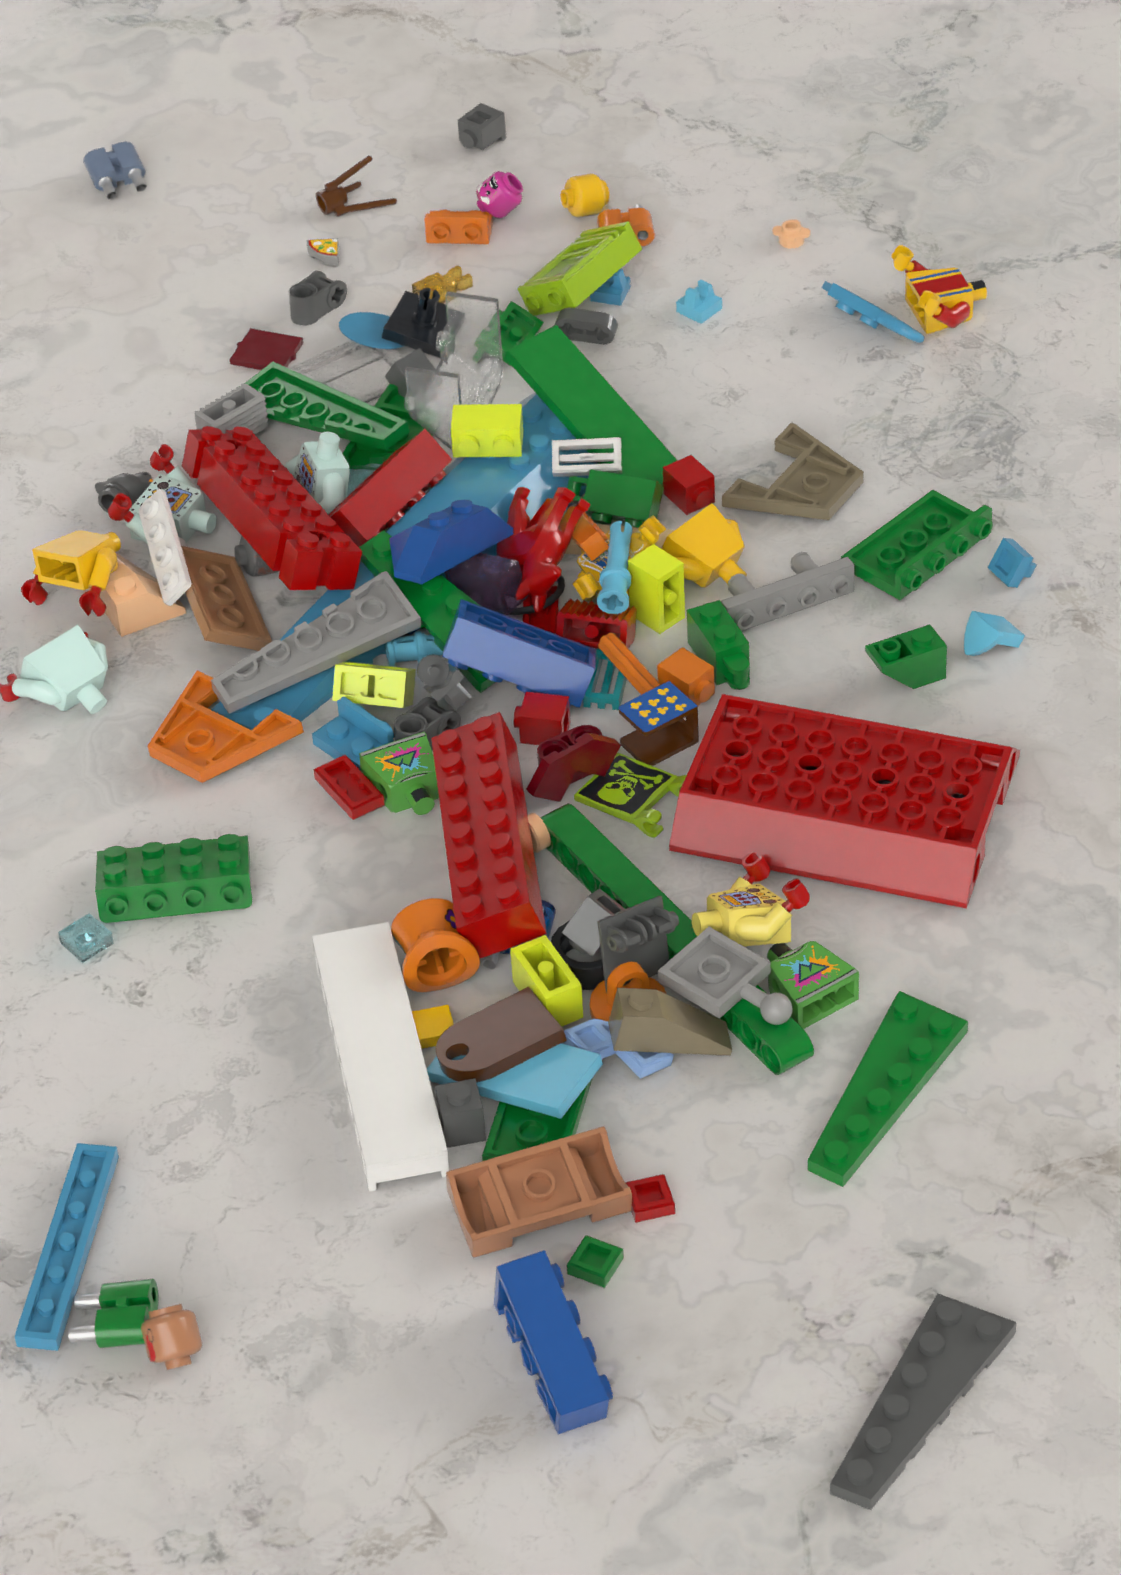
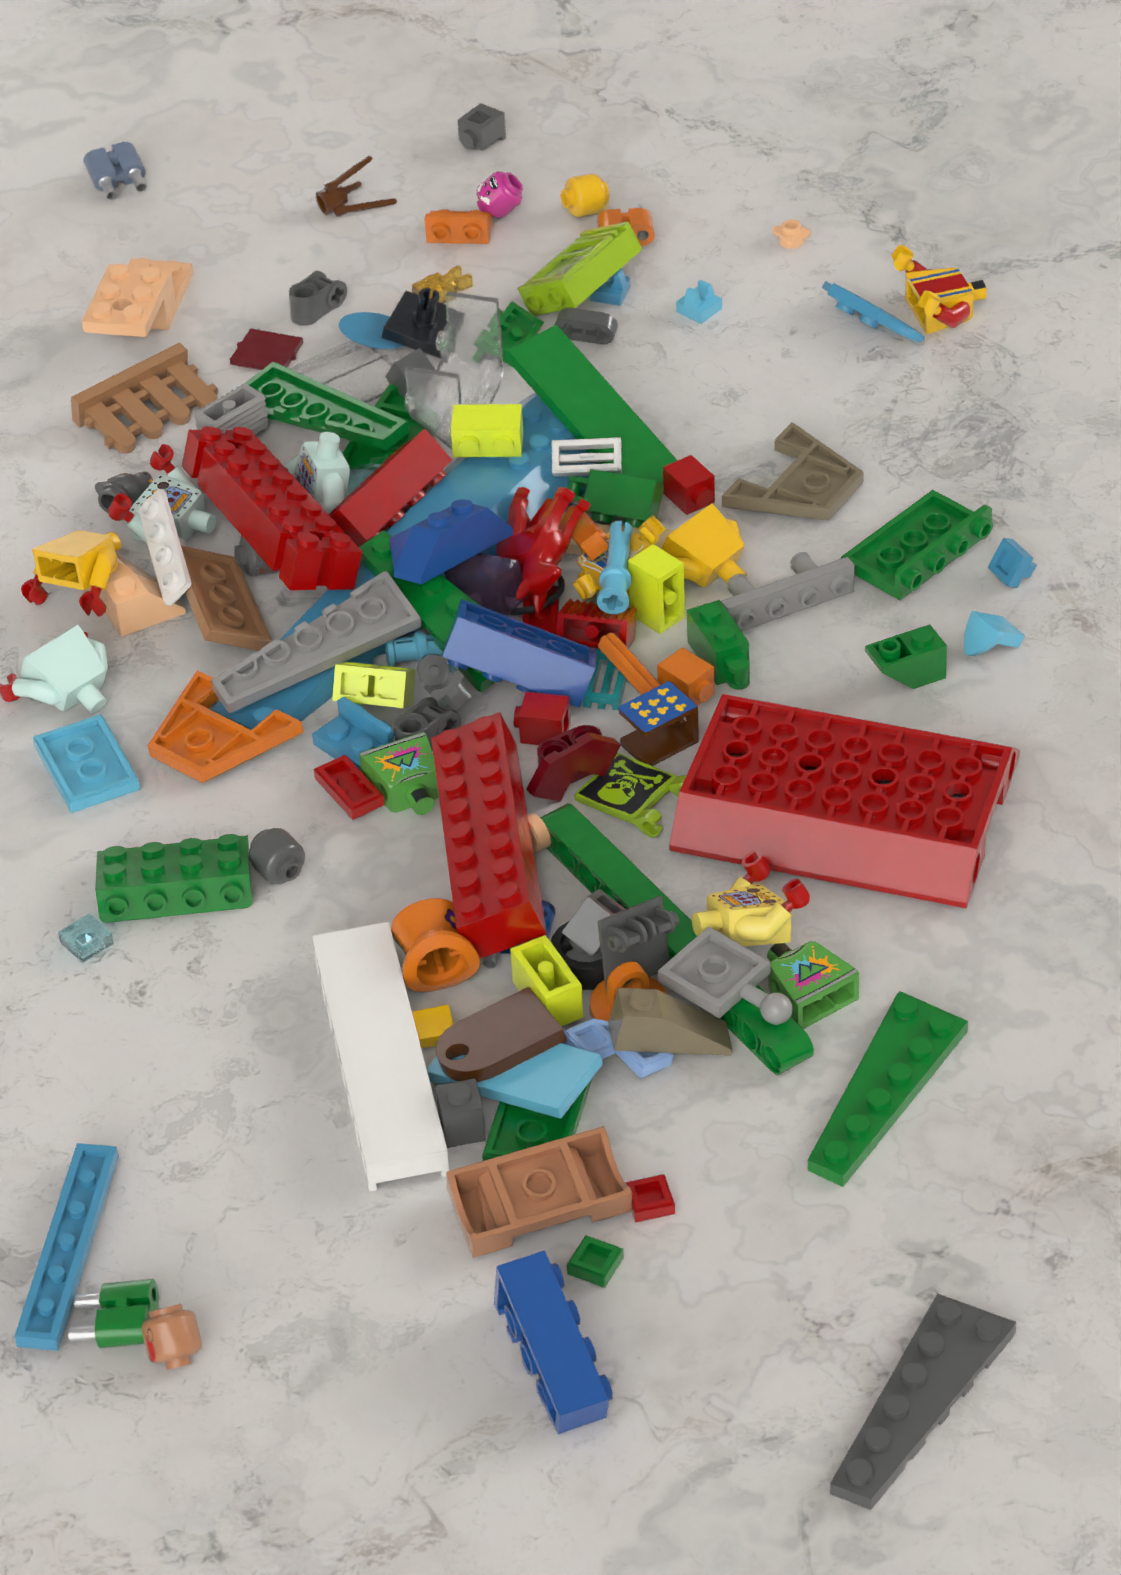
(86, 763): none -> medium azure tile
(133, 386): none -> medium nougat fence
(137, 297): none -> light nougat bracket
(275, 854): none -> dark grey head
(324, 250): tile -> none

